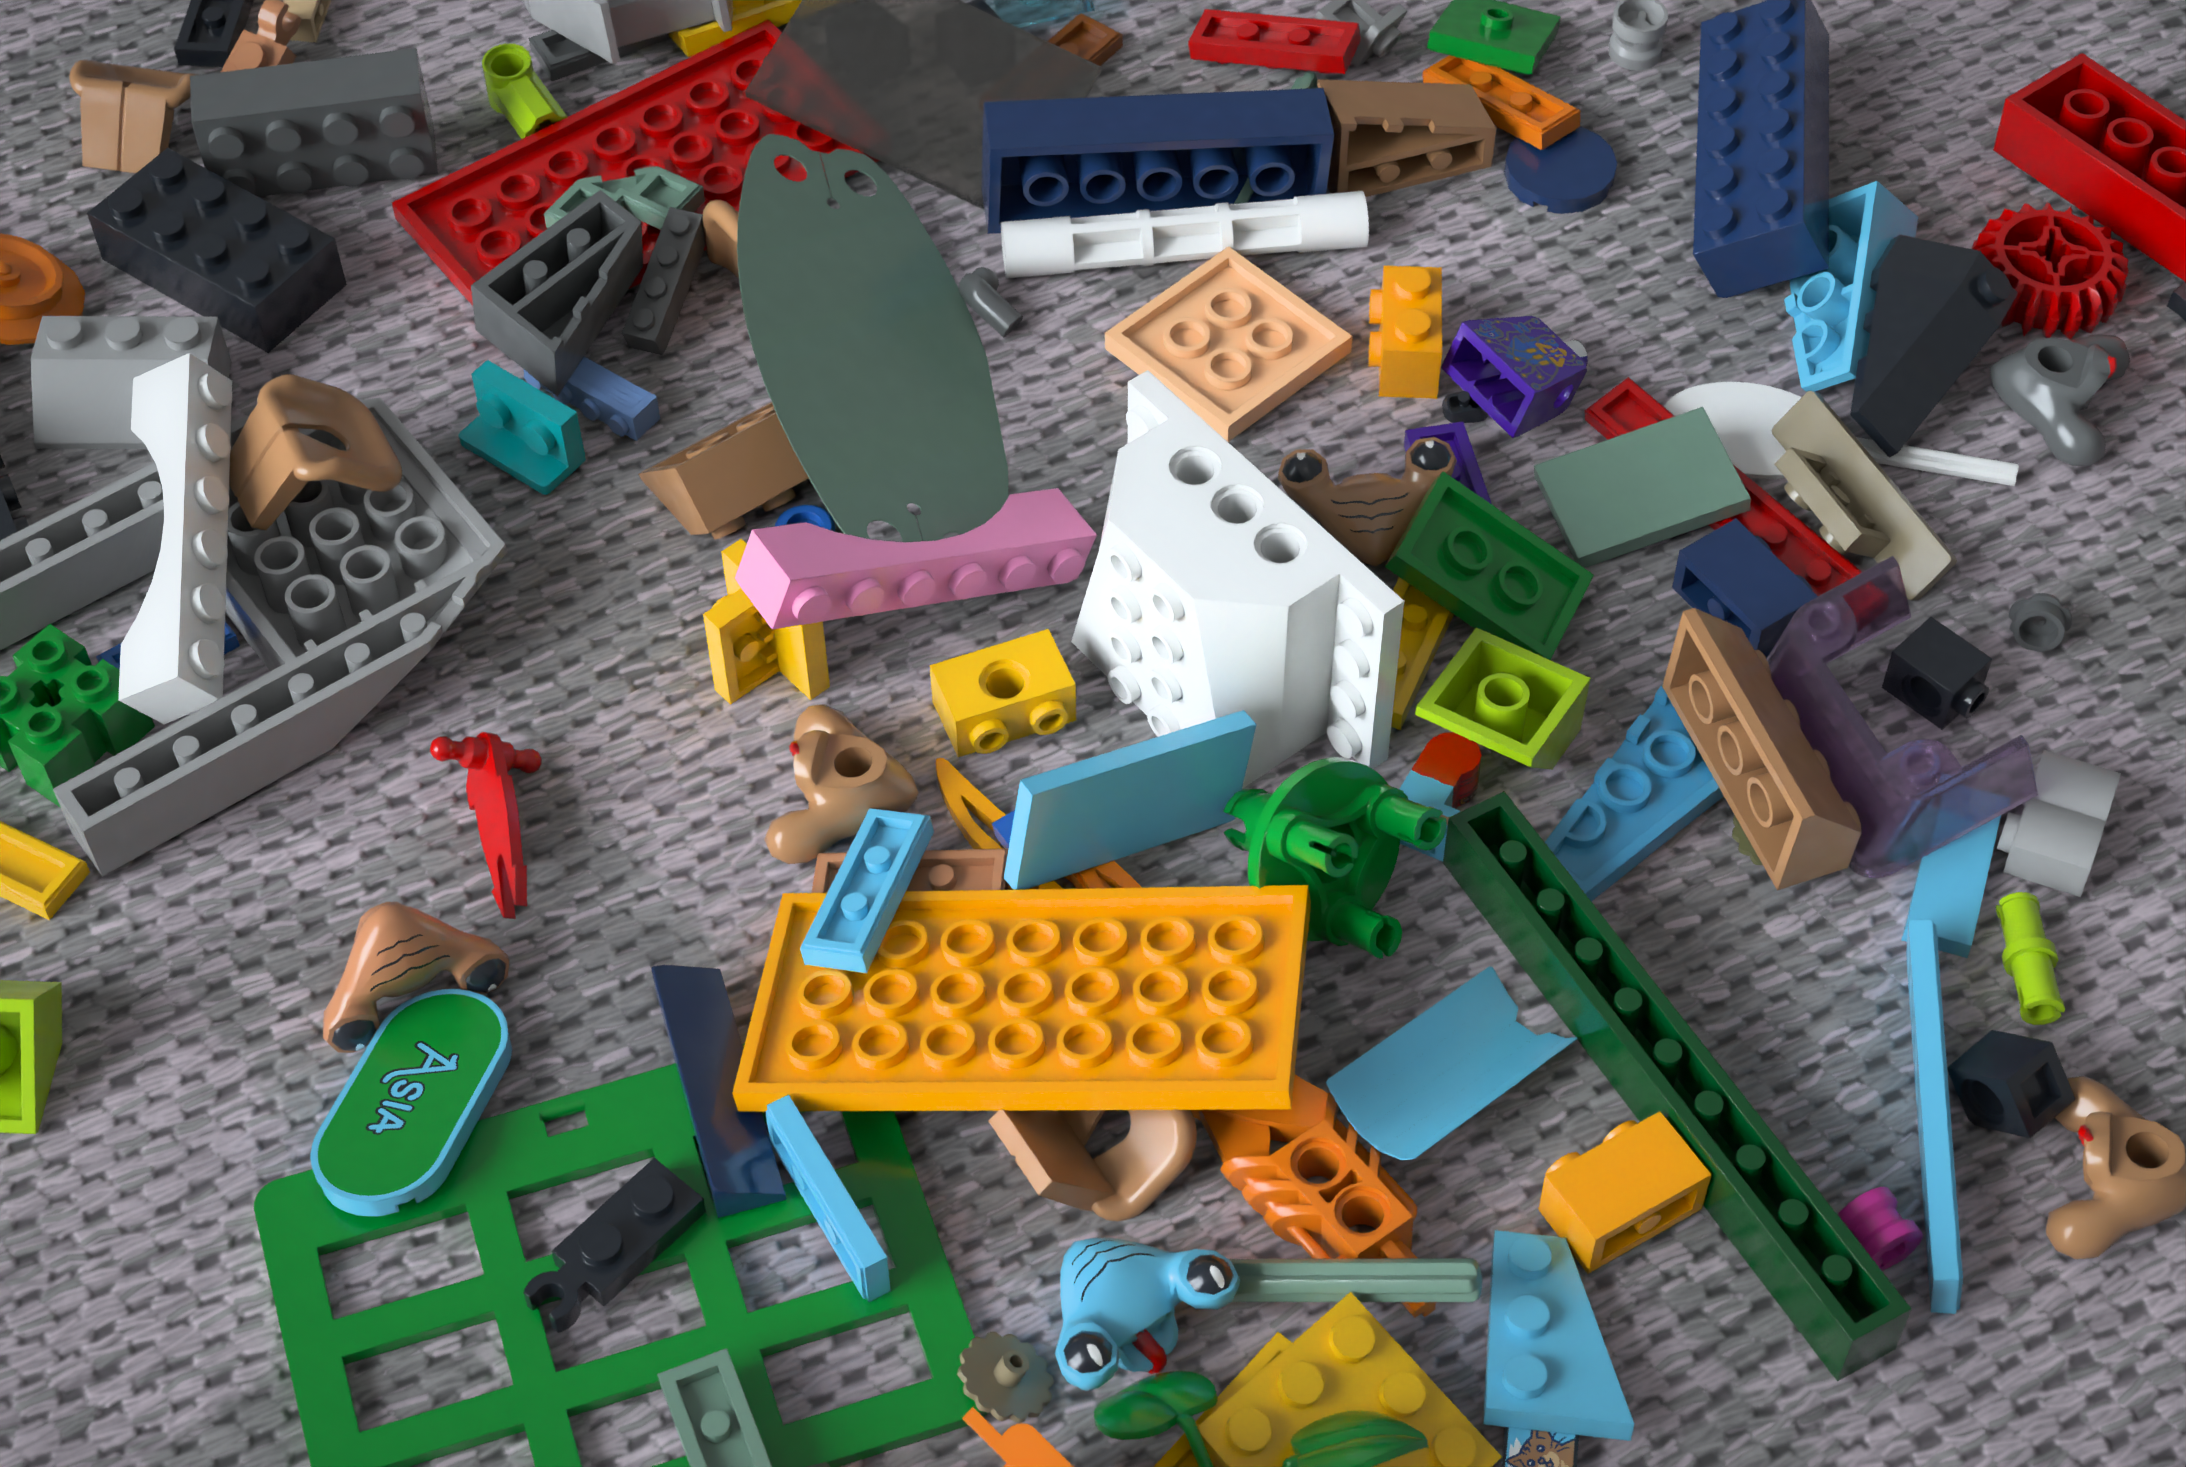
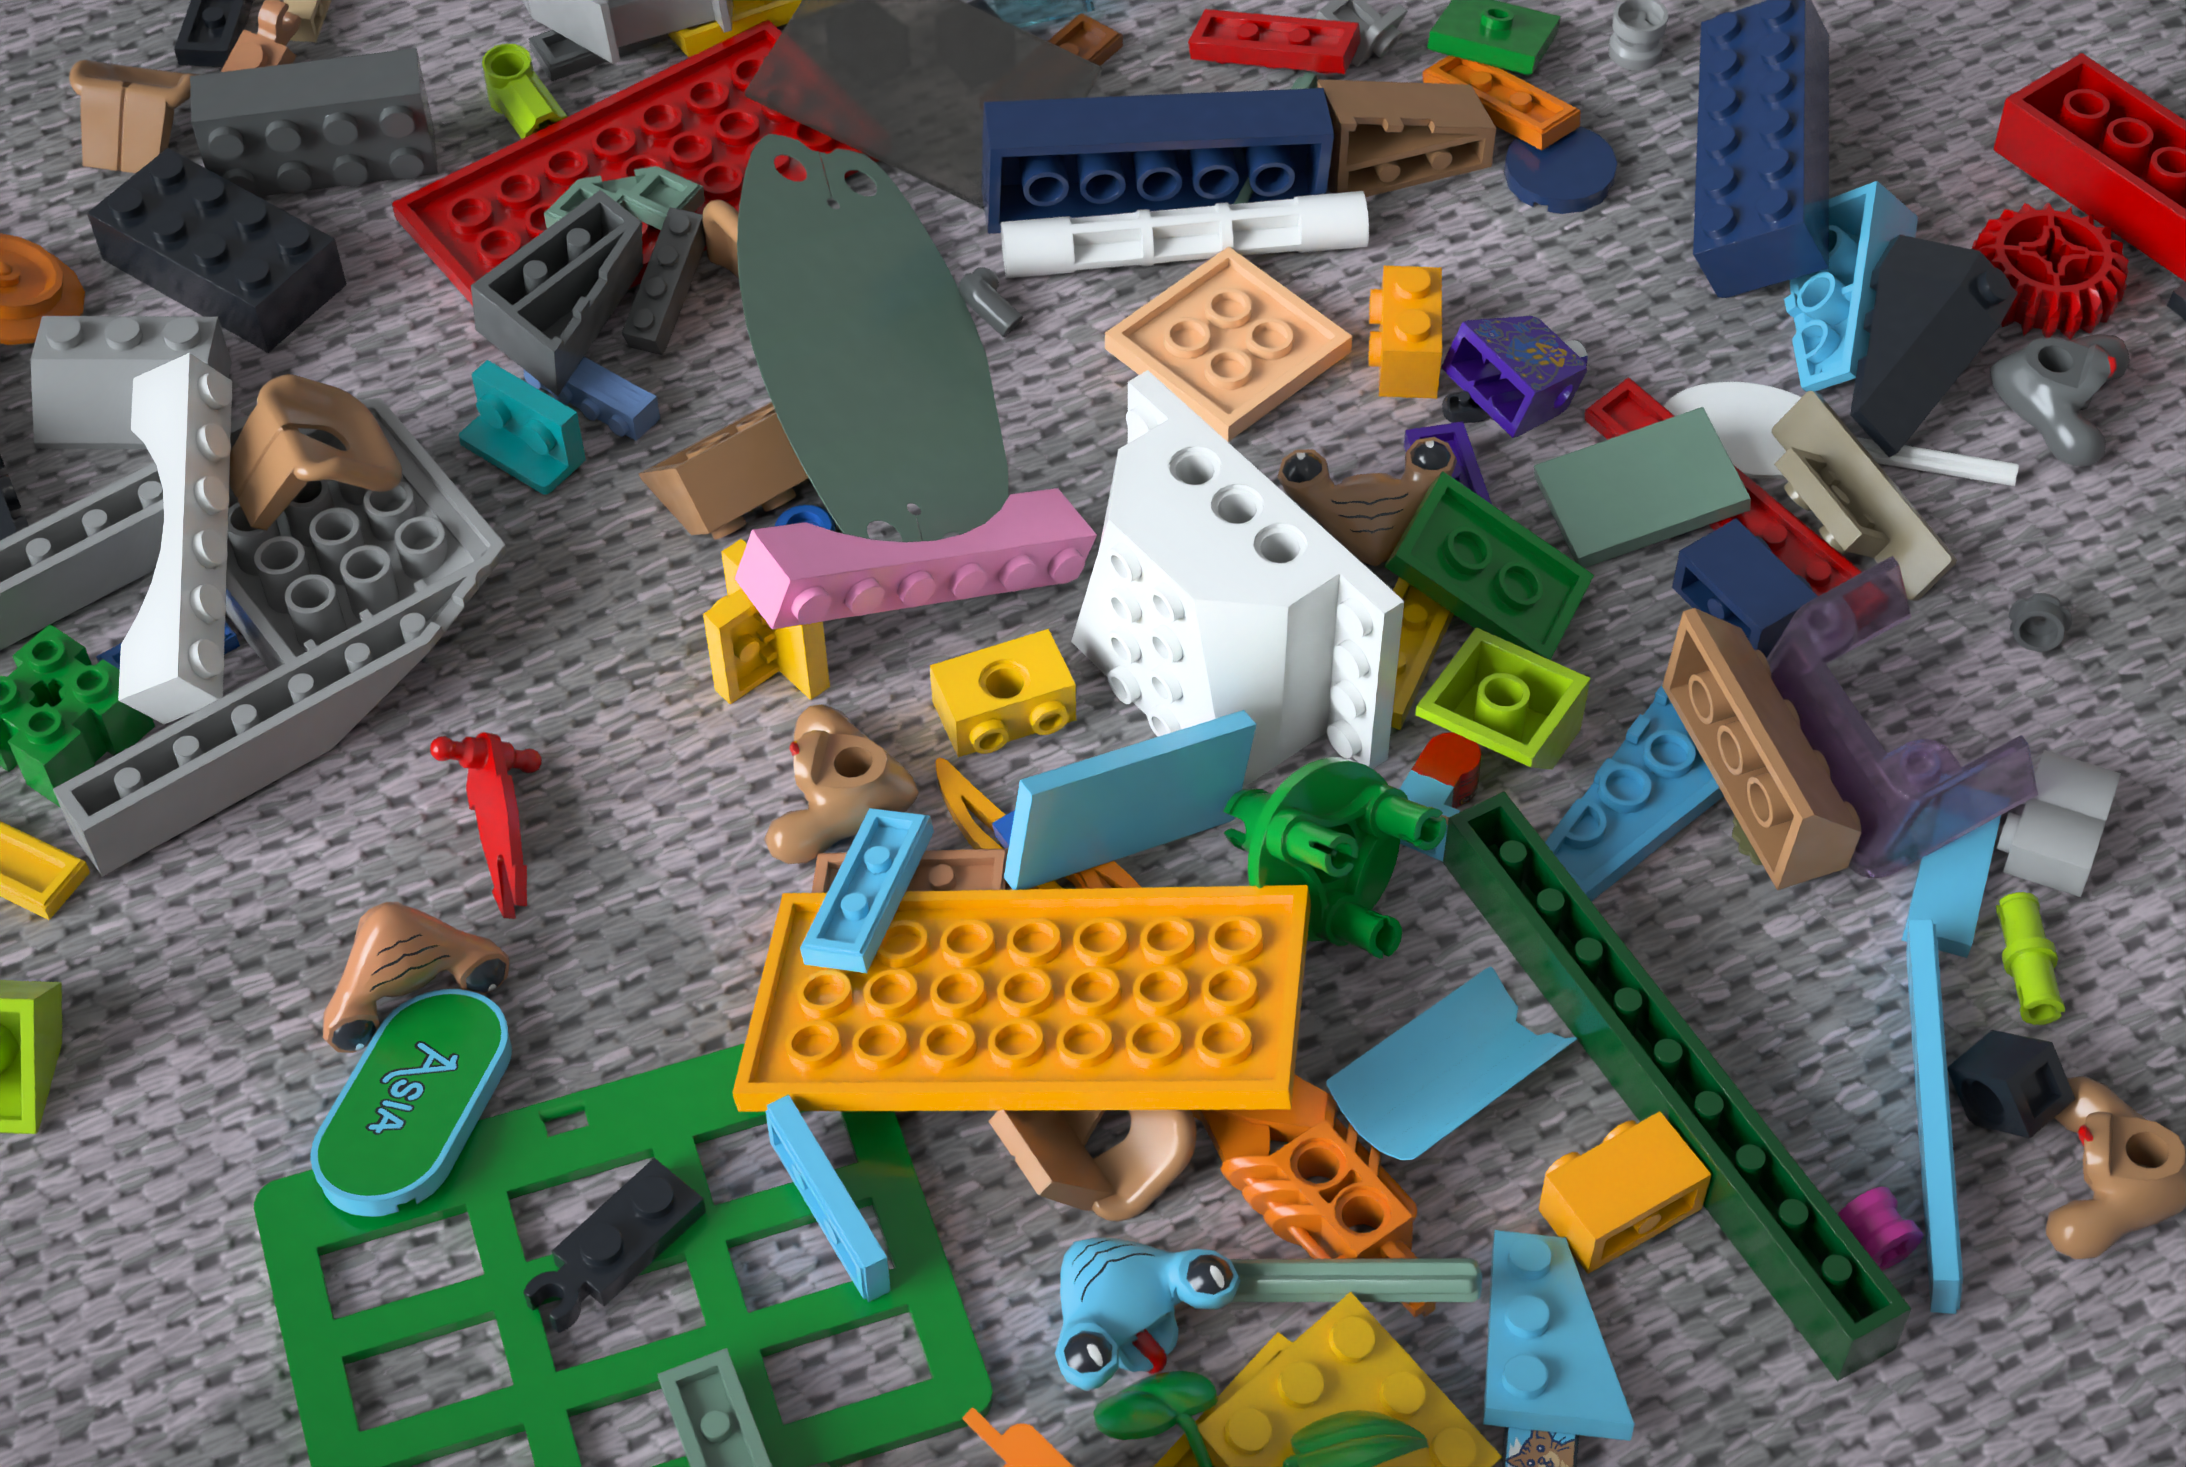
(707, 1058): dark blue slope -> none
(1005, 1377): dark tan piece -> none
(1938, 674): black brick -> none

